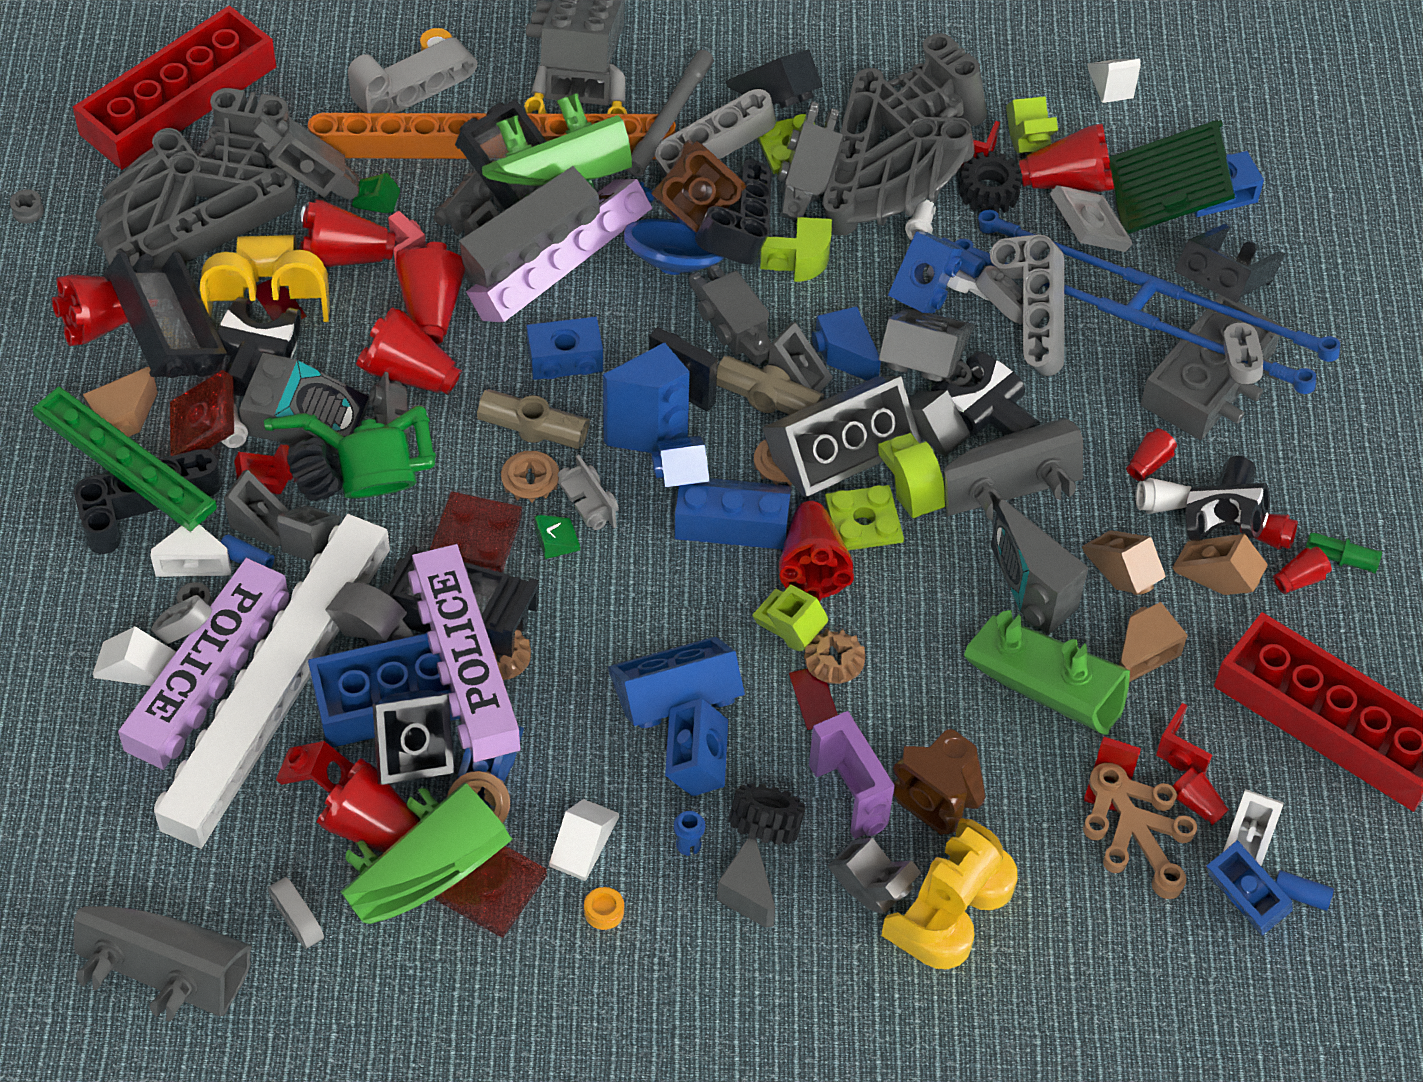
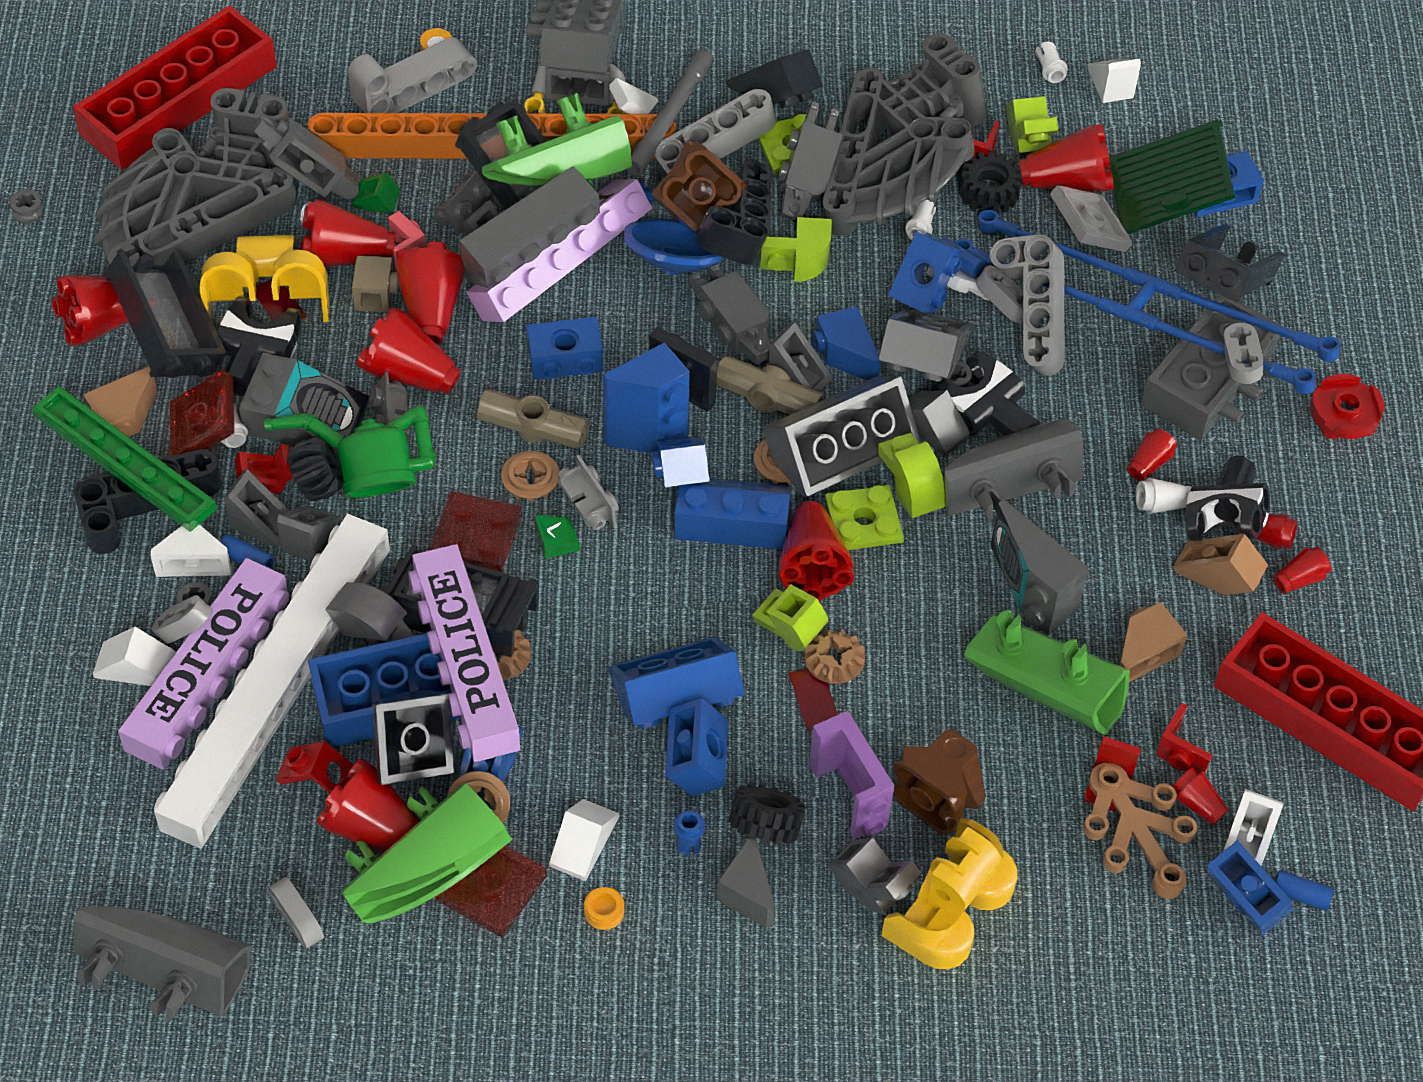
(374, 283): none -> dark tan brick
(631, 98): none -> white tile
(1053, 67): none -> white pin
(1126, 560): medium nougat slope -> none
(1343, 423): none -> red plate
(1346, 552): green axle -> none

